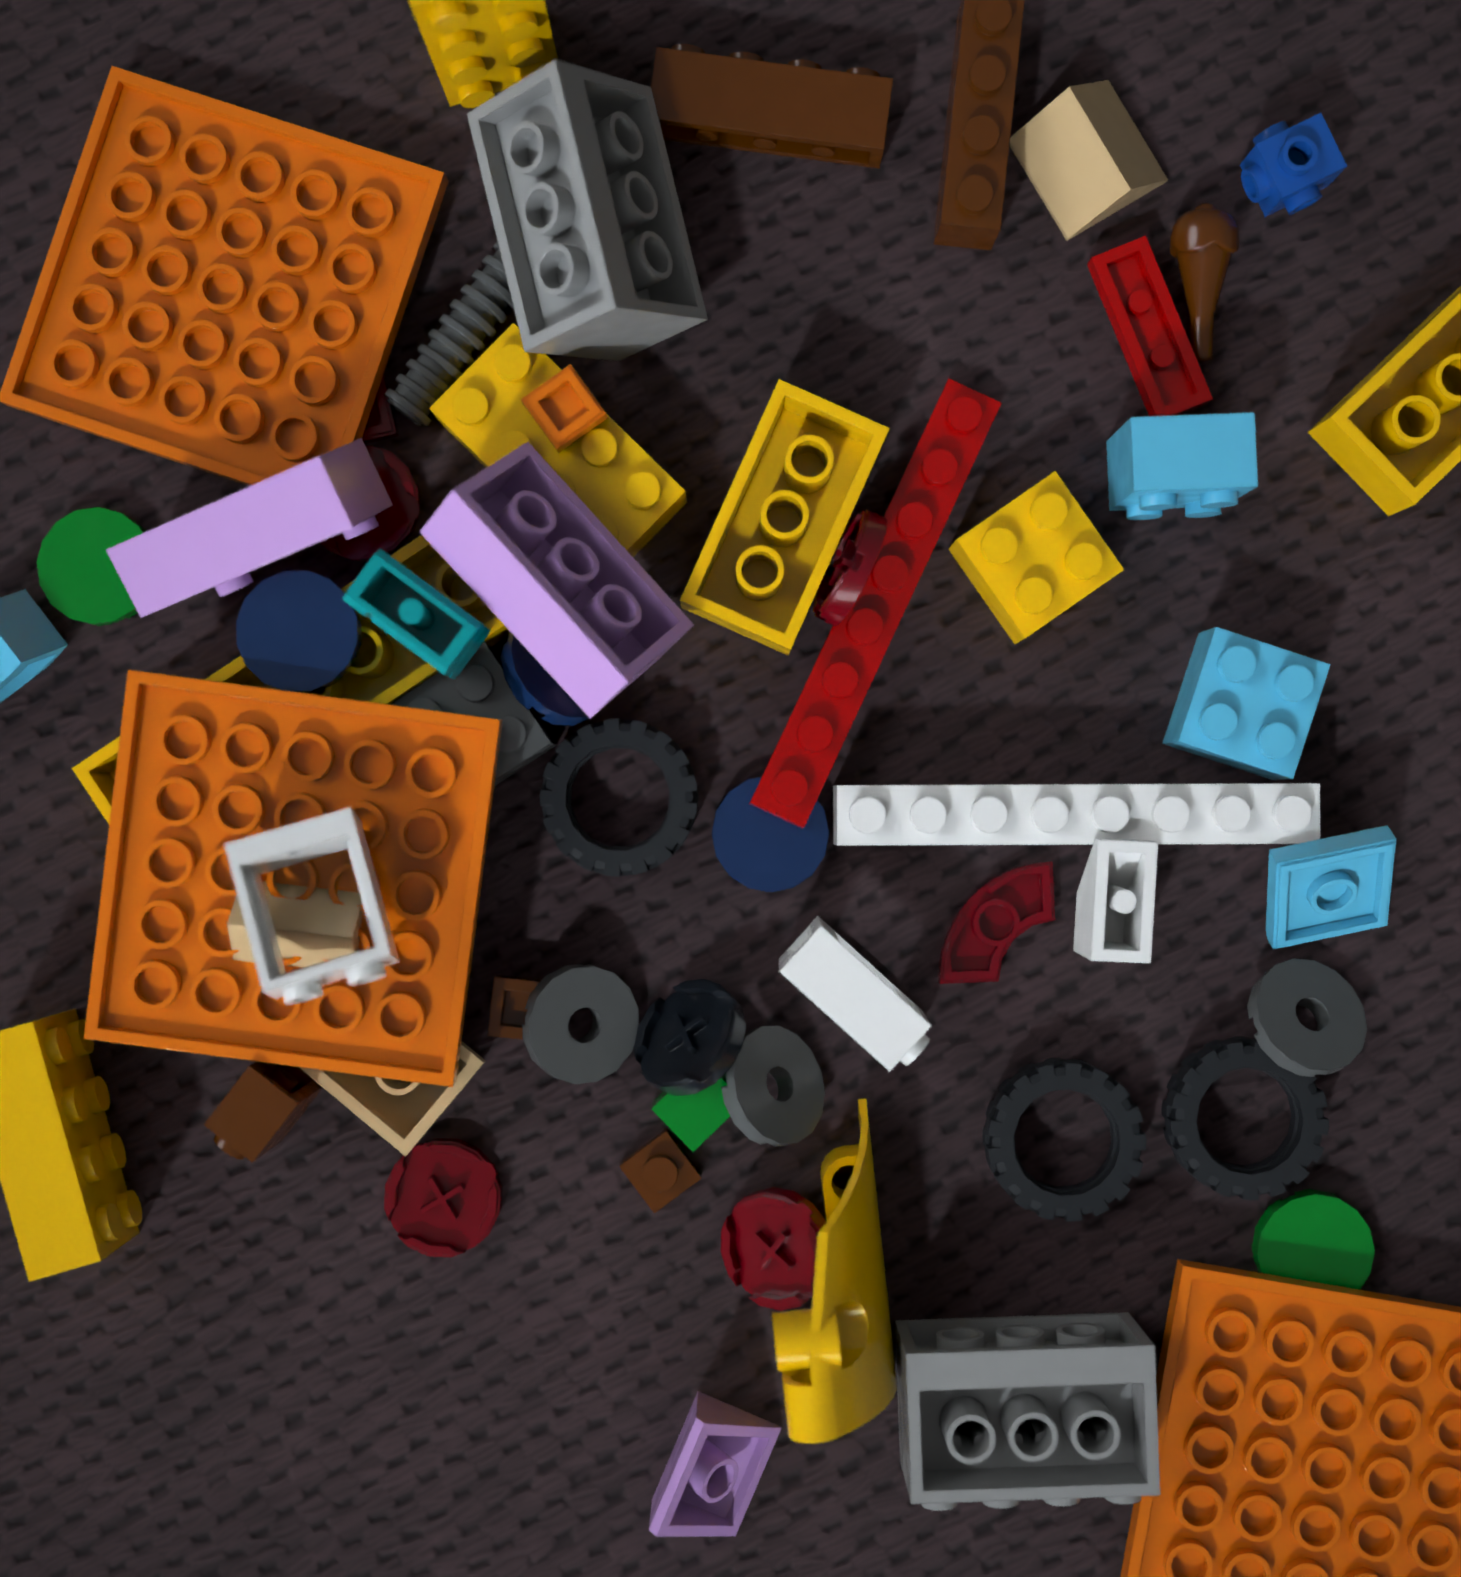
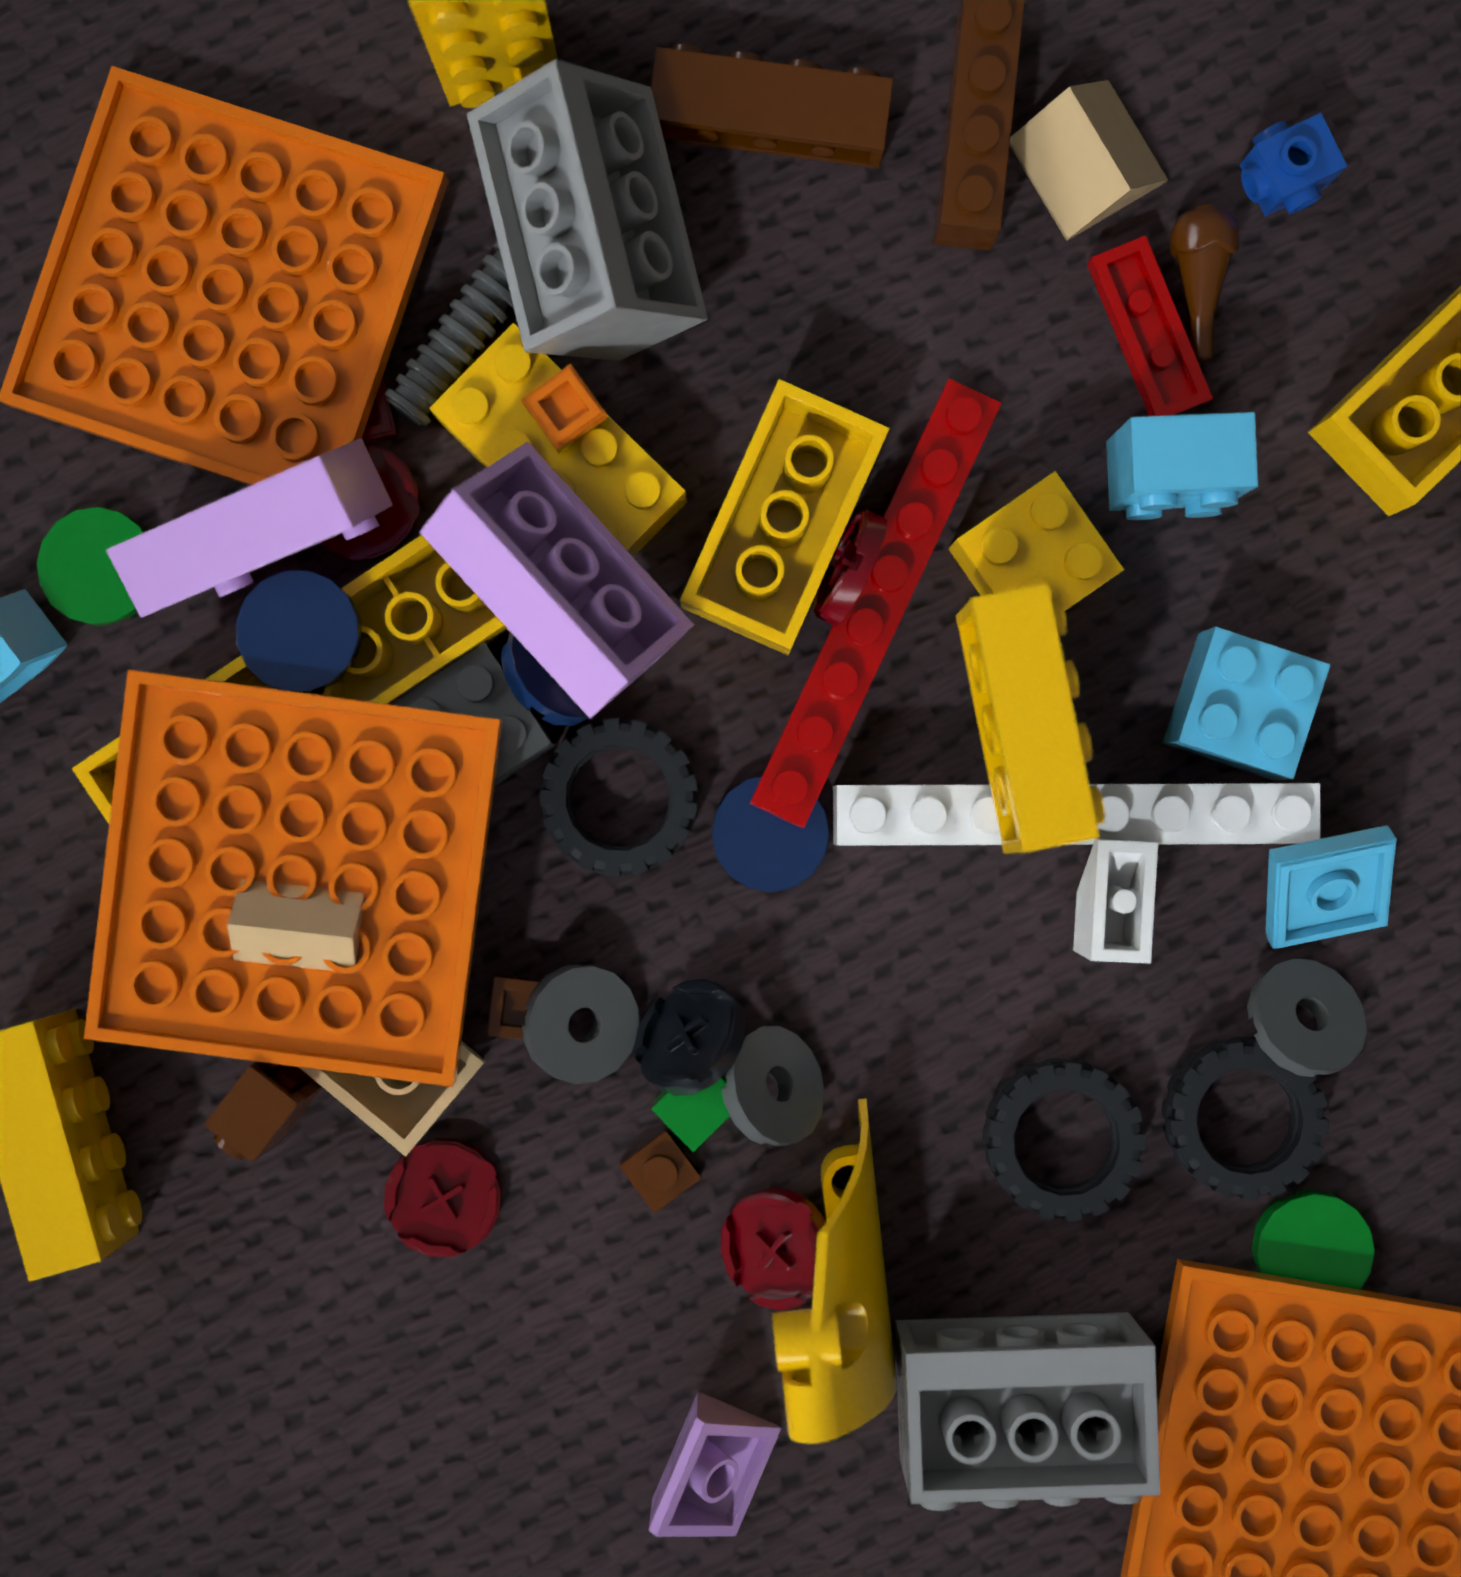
(295, 845): white window -> none
(416, 614): teal brick -> none
(855, 995): white window -> none
(993, 920): dark red tile -> none
(1028, 719): none -> yellow brick

